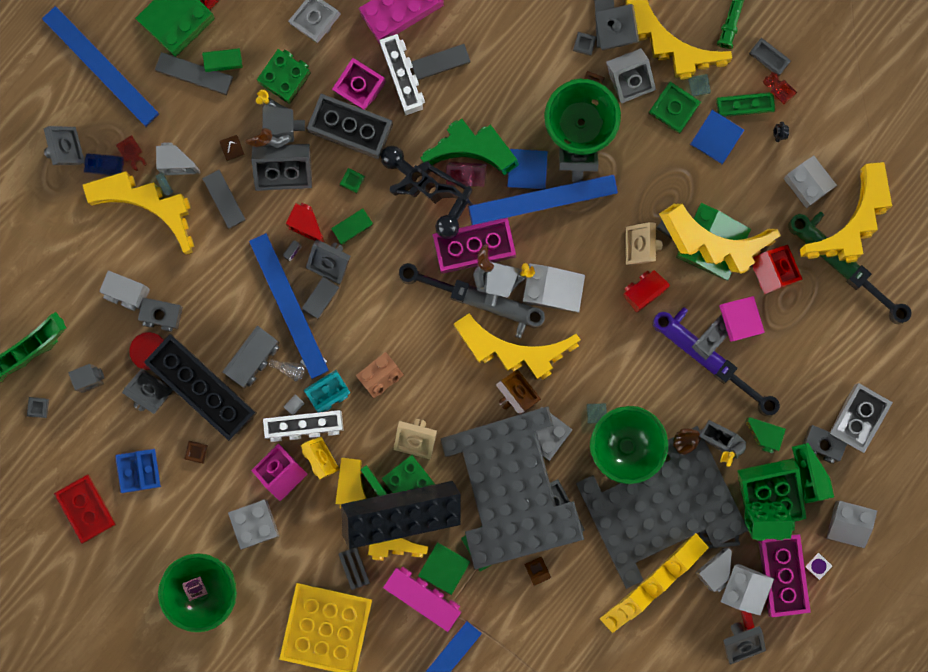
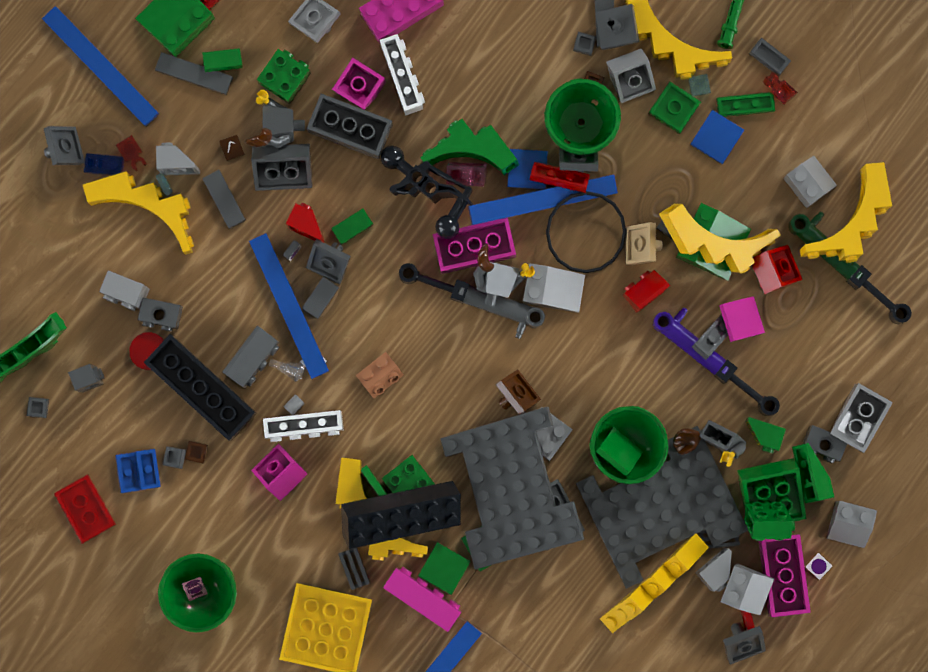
(147, 391): dark grey tile -> none
(174, 457): none -> dark grey tile
(253, 524): light grey brick -> none
(319, 457): yellow hinge -> none
(327, 391): teal bracket -> none
(352, 180): green tile -> none
(415, 439): tan tile -> none
(440, 62): dark grey tile -> none
(511, 355): yellow arch -> none
(537, 571): reddish brown slope -> none
(549, 225): none -> black piece
(561, 178): none -> red tile
(595, 412): clear light blue tile -> none
(619, 451): none -> green tile
(781, 132): black plate -> none

